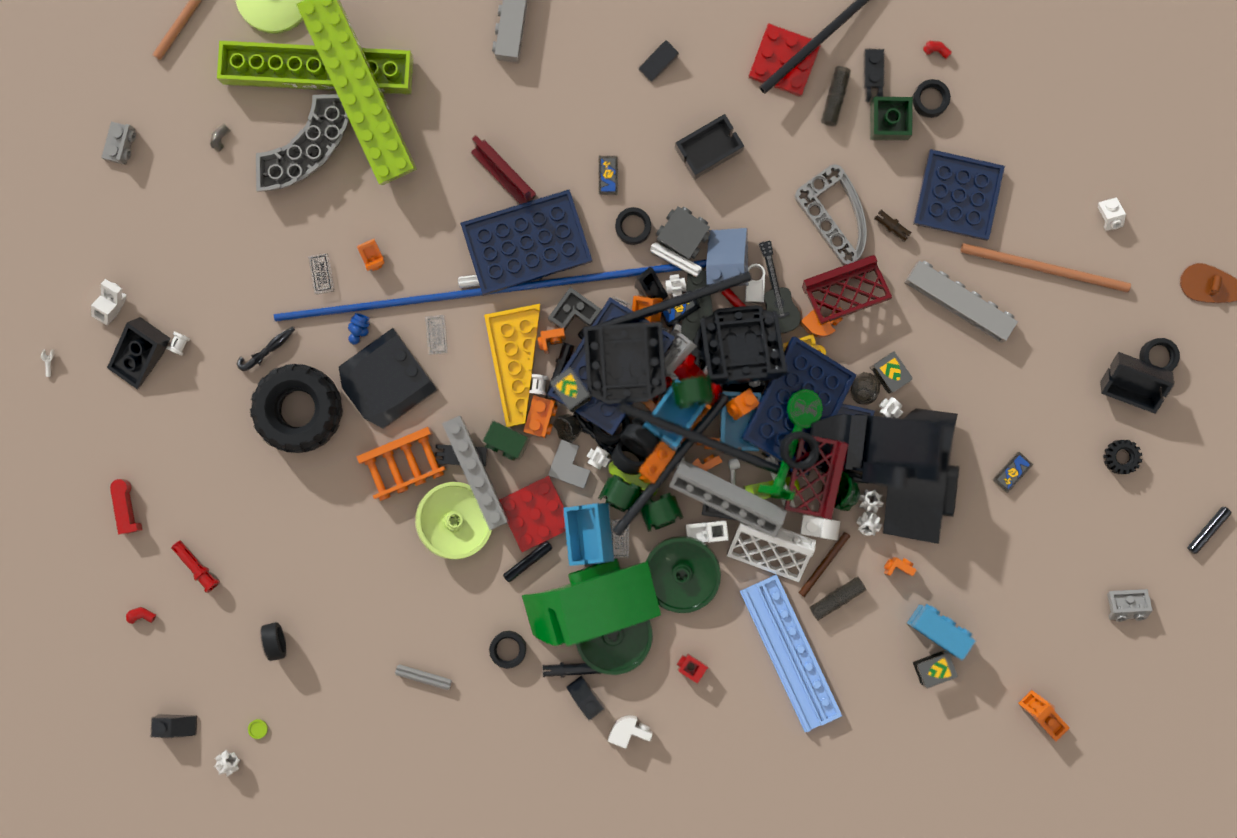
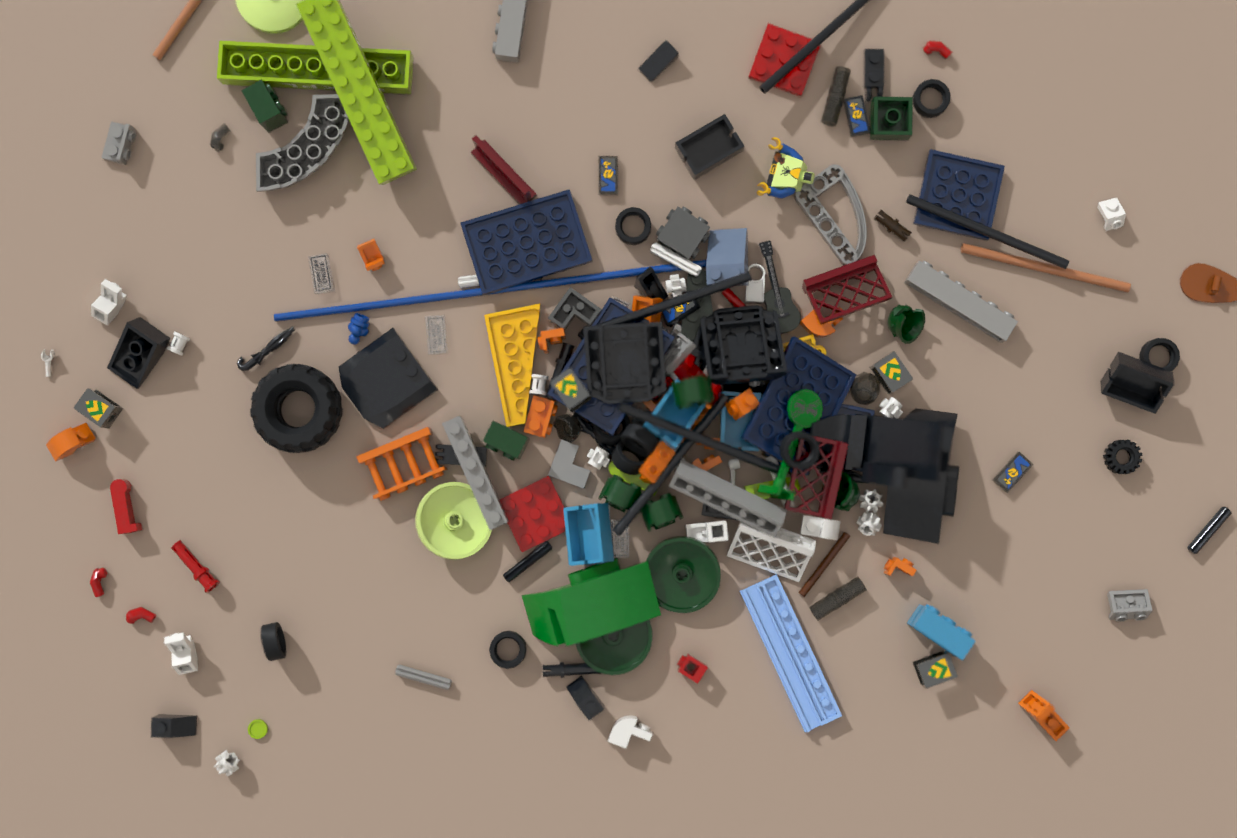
(69, 440): none -> orange brick
(95, 581): none -> red arm
(98, 408): none -> piece
(183, 653): none -> white brick
(265, 105): none -> dark green brick
(786, 173): none -> torso
(856, 116): none -> tile
(906, 323): none -> dark green helmet
(987, 231): none -> black piece

